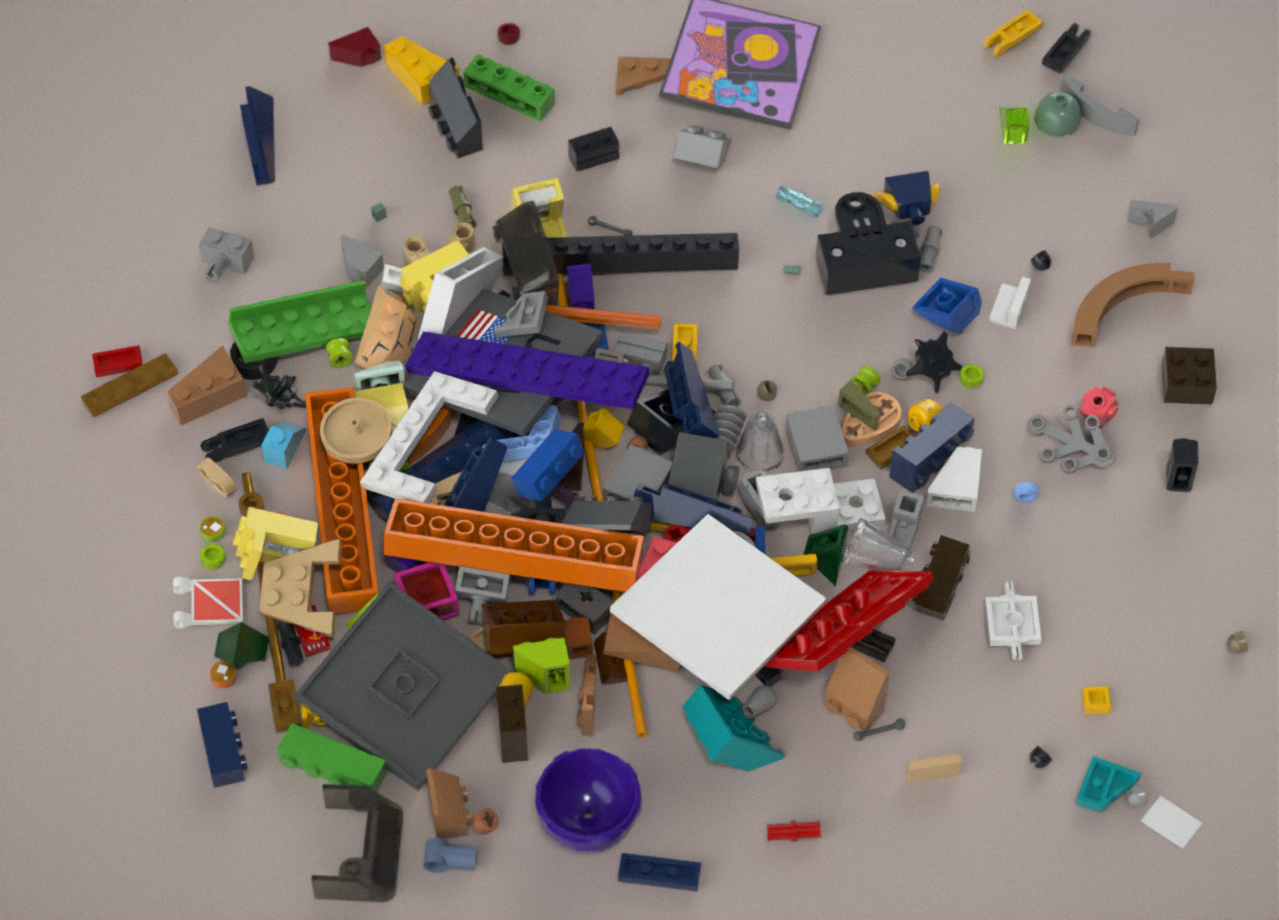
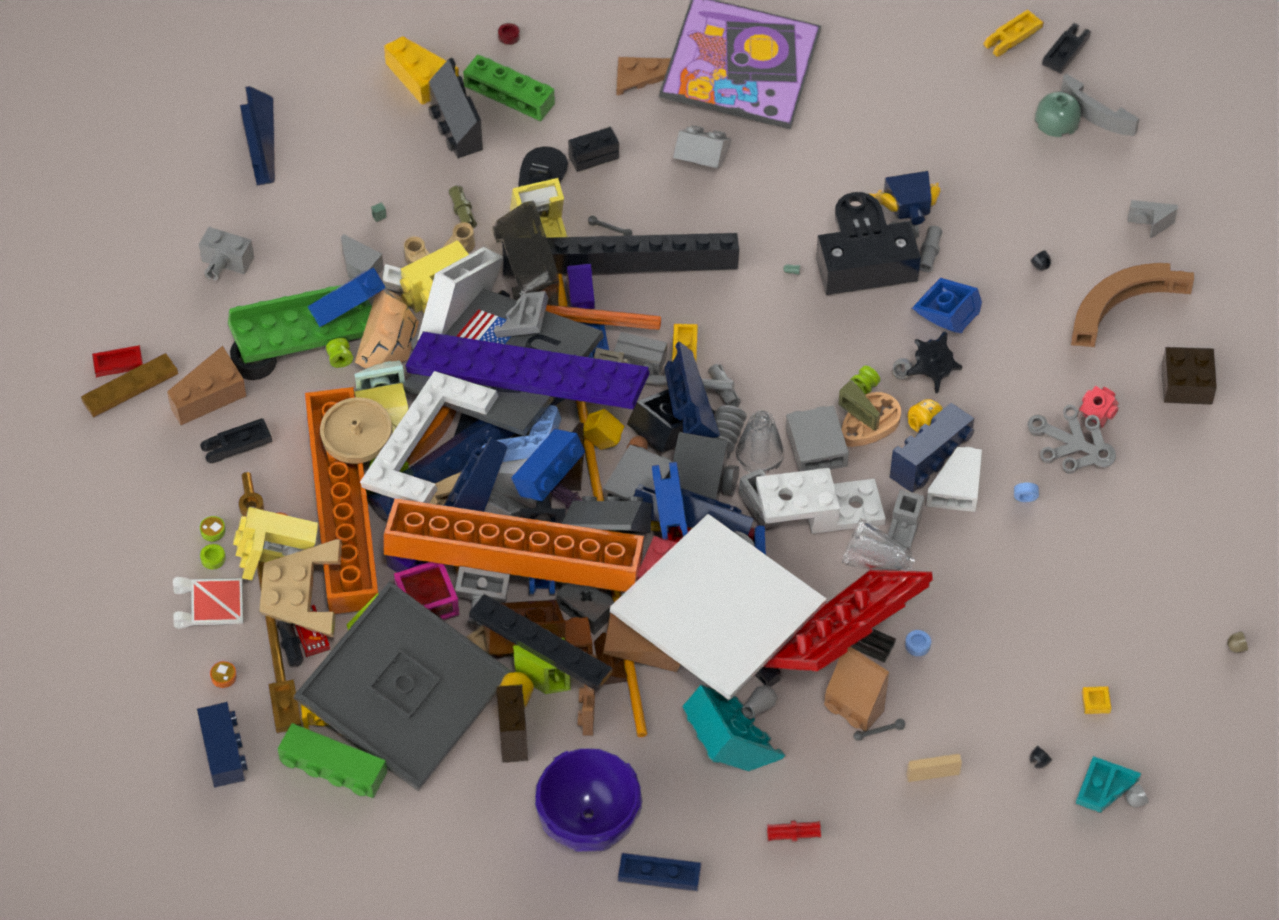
(216, 477): tan beam -> none
(241, 645): dark green slope -> none
(278, 390): black piece -> none
(282, 443): medium azure slope -> none
(346, 296): none -> blue slope
(356, 48): dark red slope -> none
(376, 873): clear smoke windscreen -> none
(442, 855): sand blue piece -> none
(447, 804): medium nougat slope -> none
(490, 817): nougat bush -> none
(540, 642): none -> black plate
(542, 165): none -> black shield
(669, 500): none -> blue piece
(762, 391): dark tan hinge -> none
(798, 565): yellow tile -> none
(799, 201): clear light blue pin -> none
(829, 549): dark green slope -> none
(882, 450): pearl gold tile -> none
(918, 643): none -> light blue tile
(947, 569): dark brown wedge -> none
(972, 376): lime tile -> none
(1010, 304): white panel -> none
(1013, 620): white plate -> none
(1014, 124): clear neon green slope -> none
(1171, 822): white sticker -> none
(1182, 465): black brick -> none

